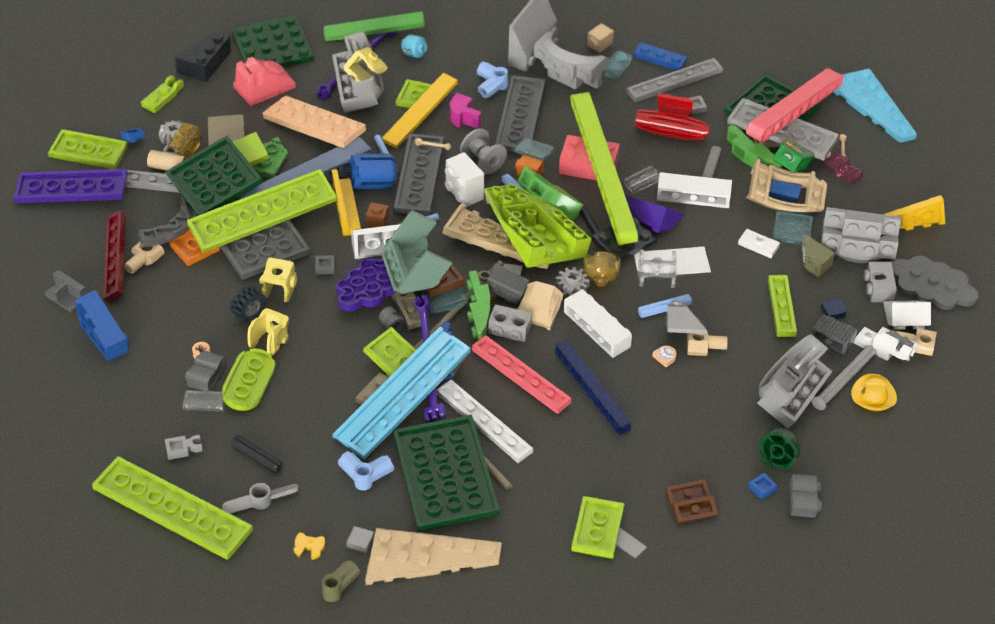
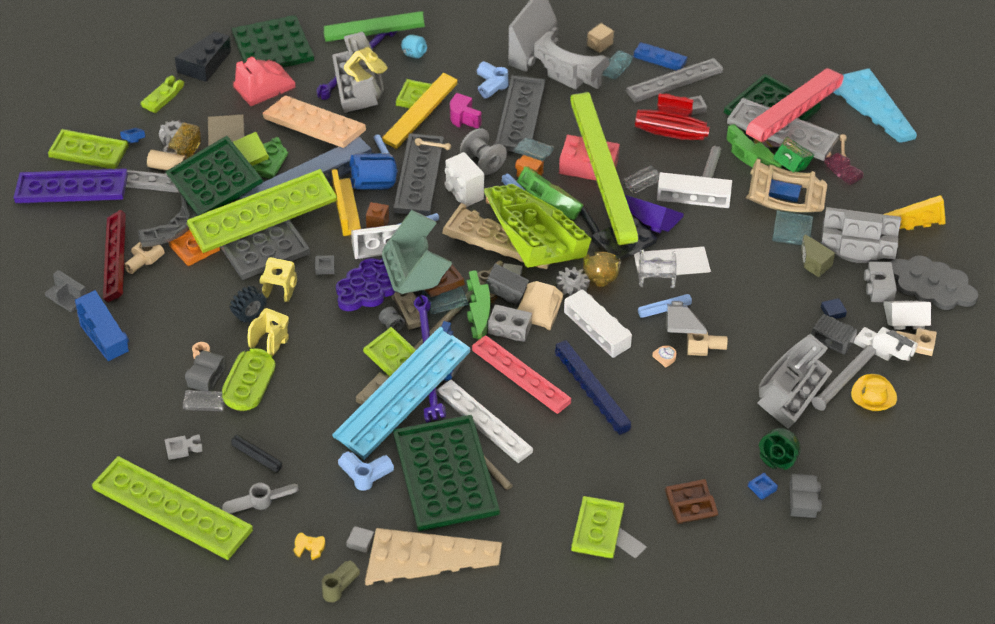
(759, 243): white plate -> none
(782, 306): lime plate -> none

